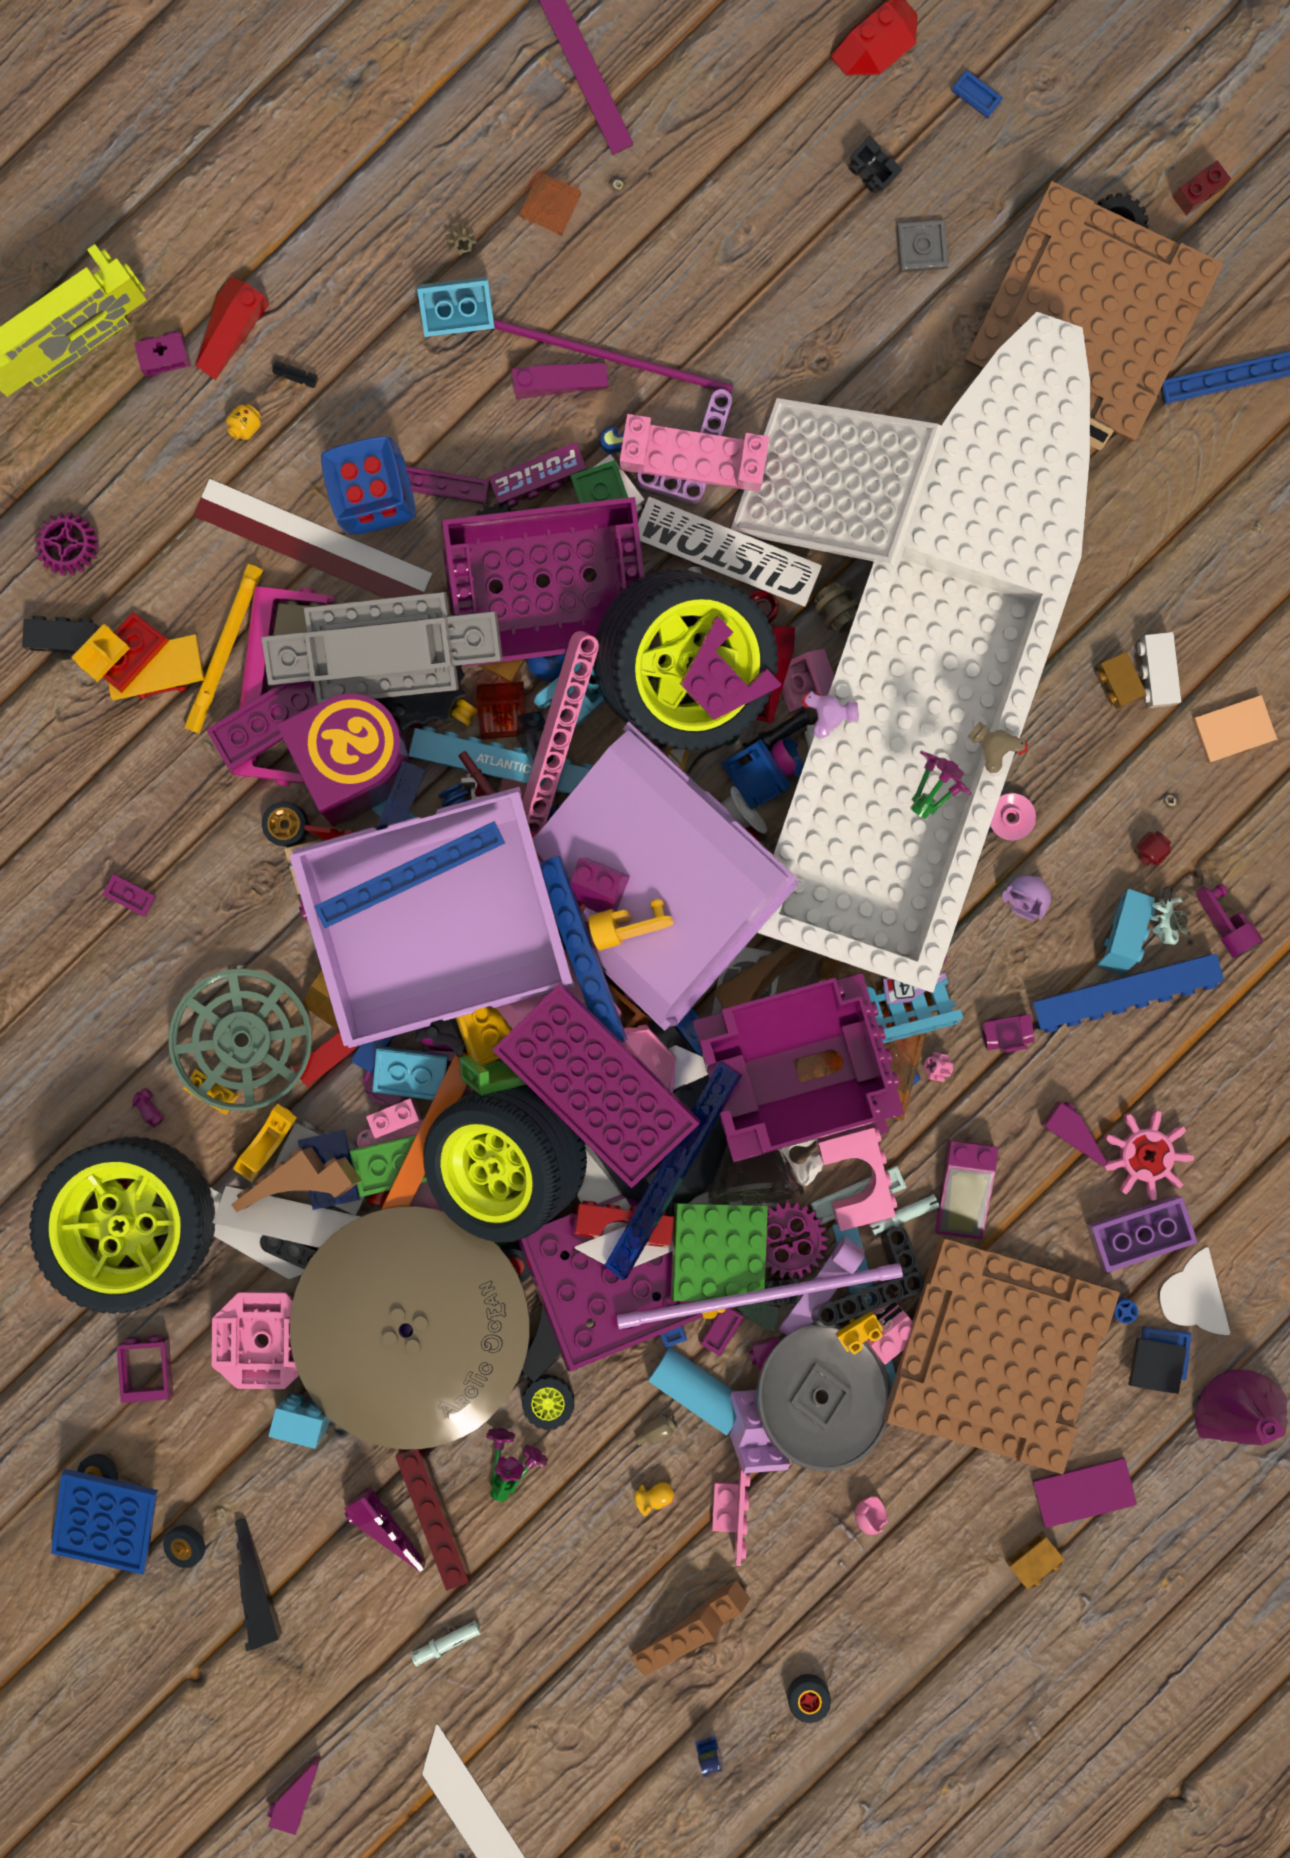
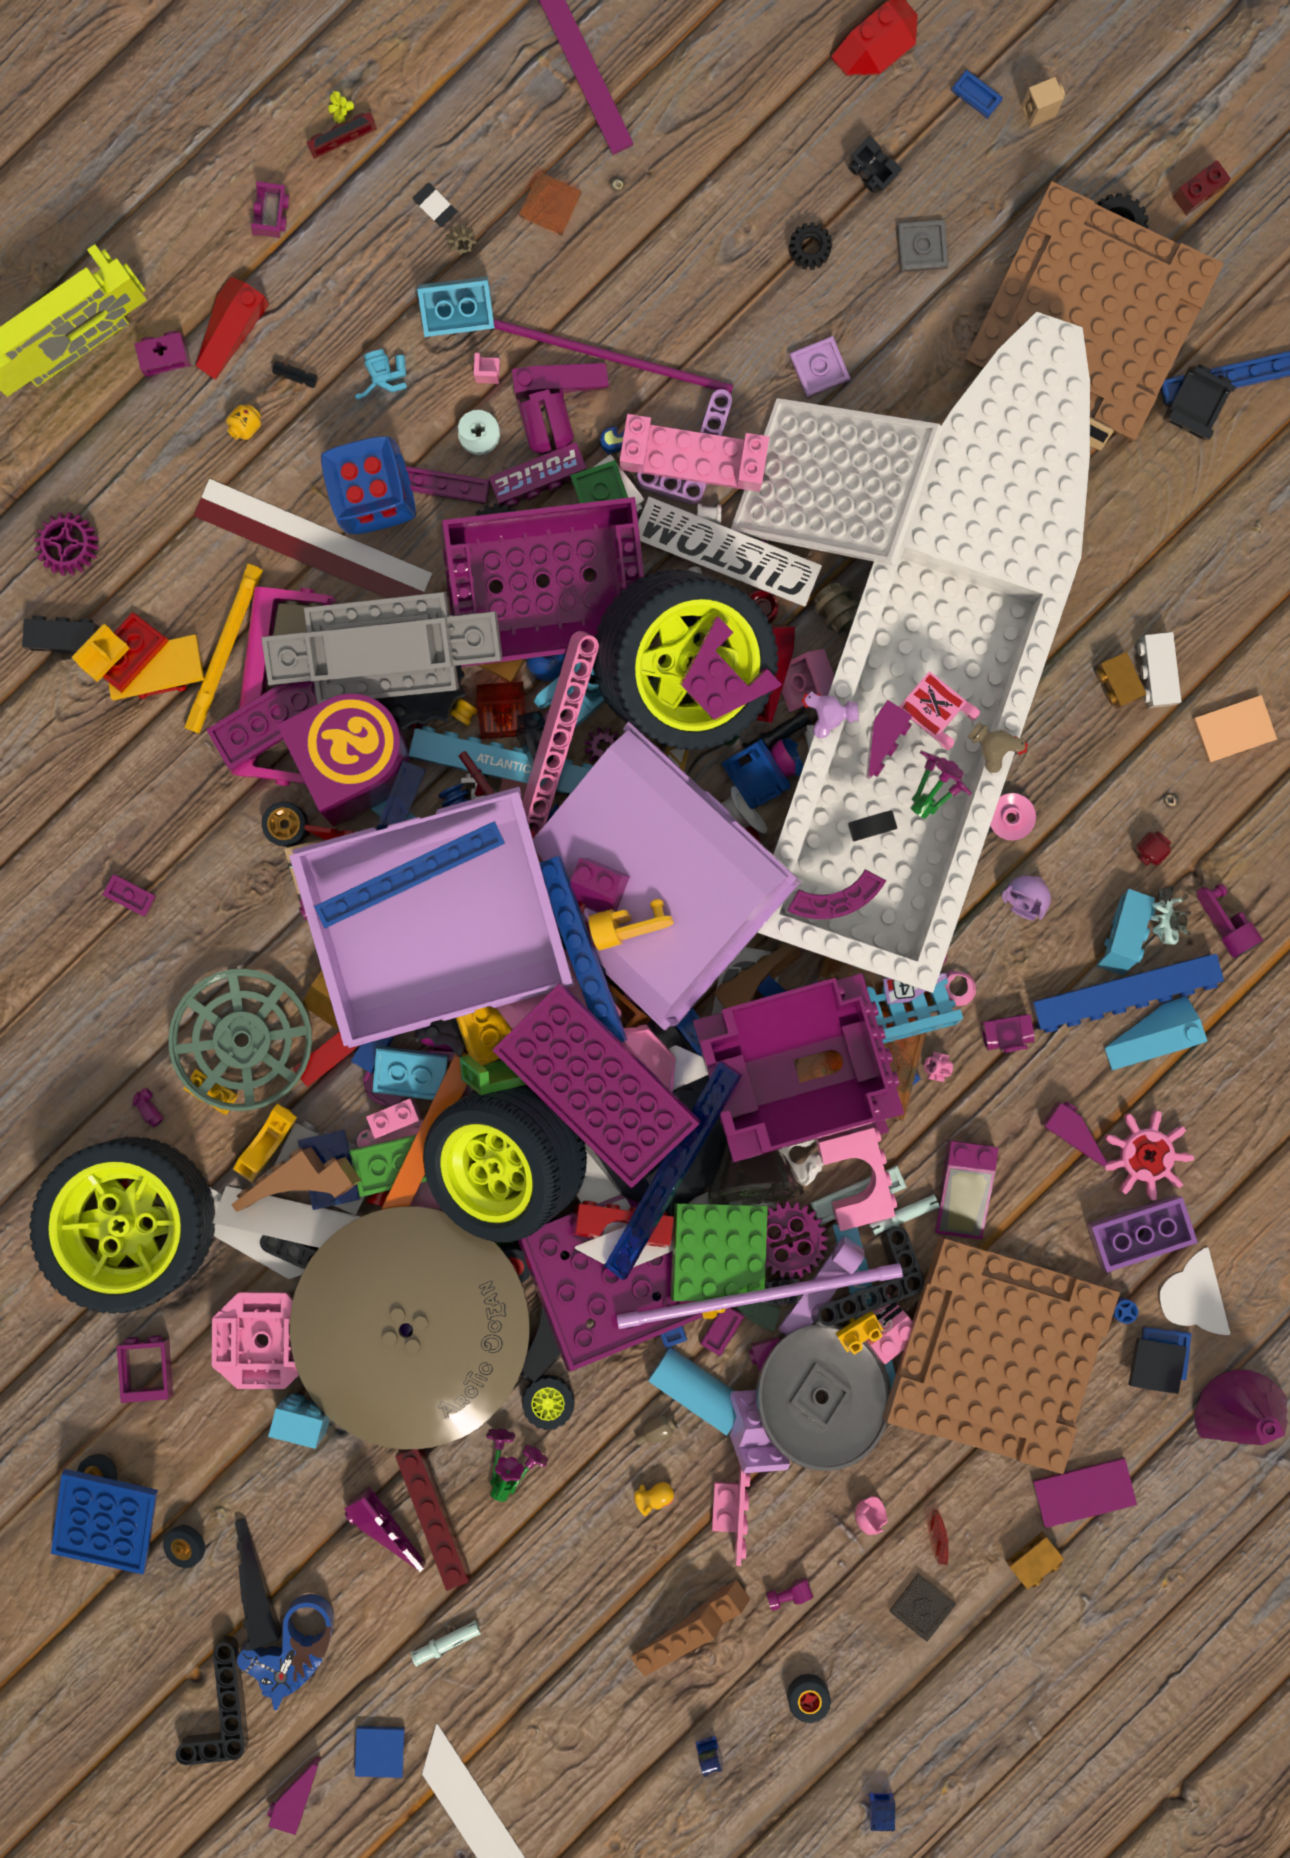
(227, 1709): none -> black beam
(269, 210): none -> magenta window
(290, 1666): none -> blue animal
(339, 107): none -> neon yellow plant
(341, 134): none -> dark red plate
(379, 369): none -> medium azure piece
(379, 1751): none -> blue tile
(434, 204): none -> sticker
(468, 428): none -> light aqua piece
(486, 369): none -> bright pink panel
(557, 417): none -> magenta cylinder
(596, 742): none -> magenta gear
(710, 513): none -> white bush
(770, 987): none -> blue sticker
(799, 1593): none -> magenta leg
(816, 233): none -> black tyre
(819, 367): none -> lavender tile
(839, 903): none -> magenta tile
(872, 825): none -> black tyre
(881, 1812): none -> clear blue panel
(885, 730): none -> magenta slope
(922, 1607): none -> clear smoke tile
(935, 706): none -> flag
(938, 1531): none -> clear red slope
(971, 989): none -> bright pink piece
(1043, 101): none -> tan brick
(1164, 1031): none -> medium azure wedge
(1198, 401): none -> black panel

